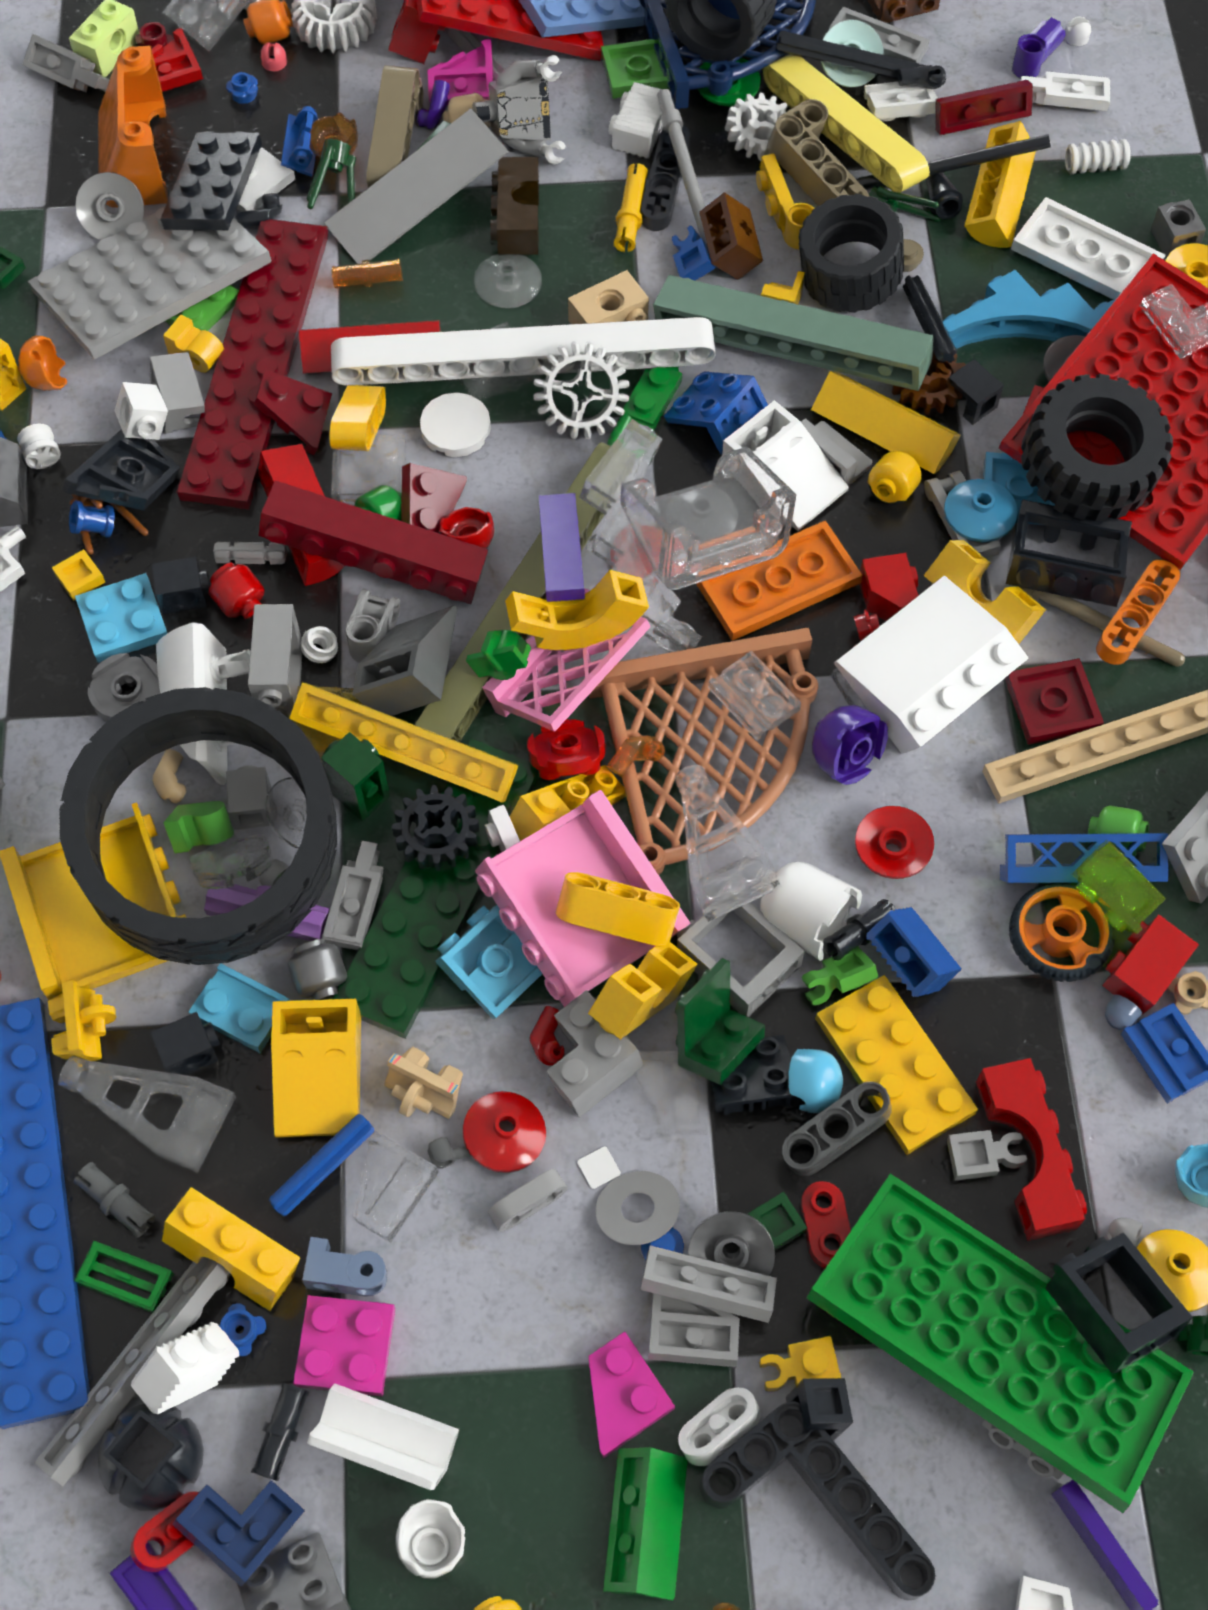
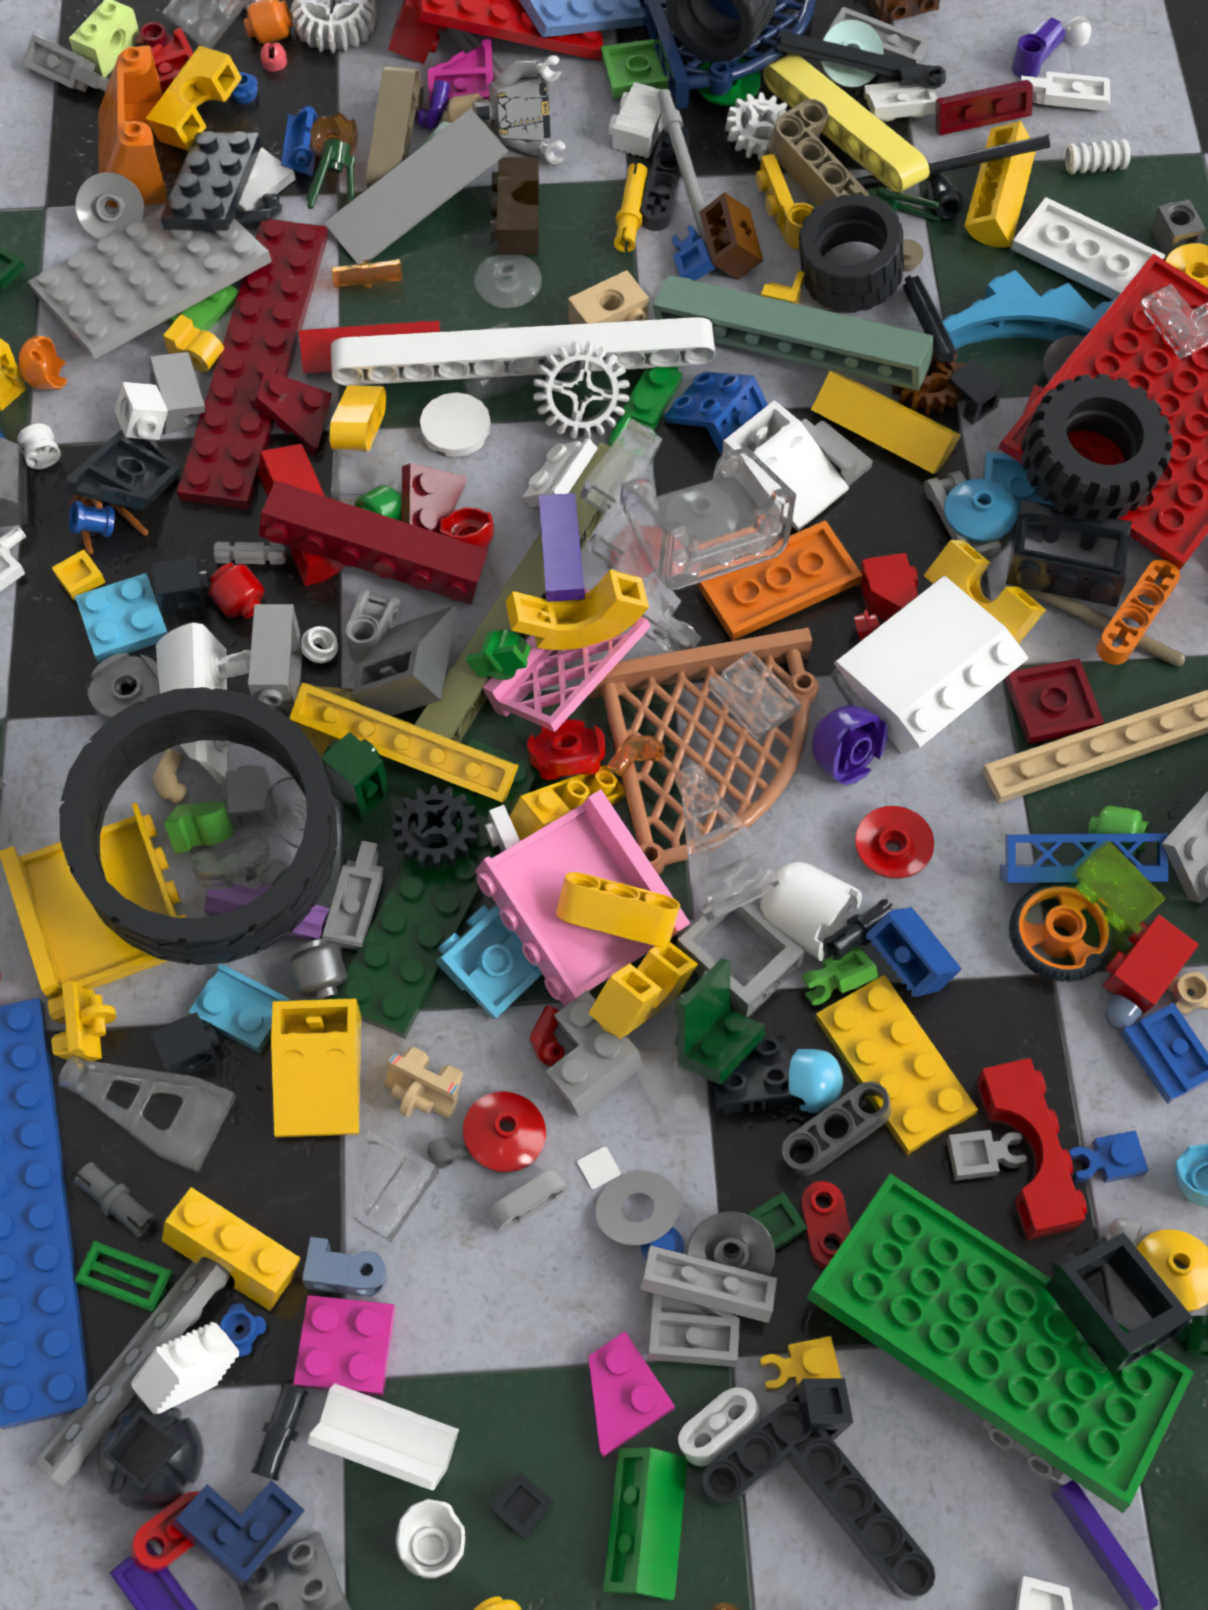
(203, 78): none -> yellow arch
(321, 1165): blue axle -> none
(522, 1505): none -> black plate
(560, 470): none -> white plate
(894, 477): yellow head -> none
(1114, 1156): none -> blue plate

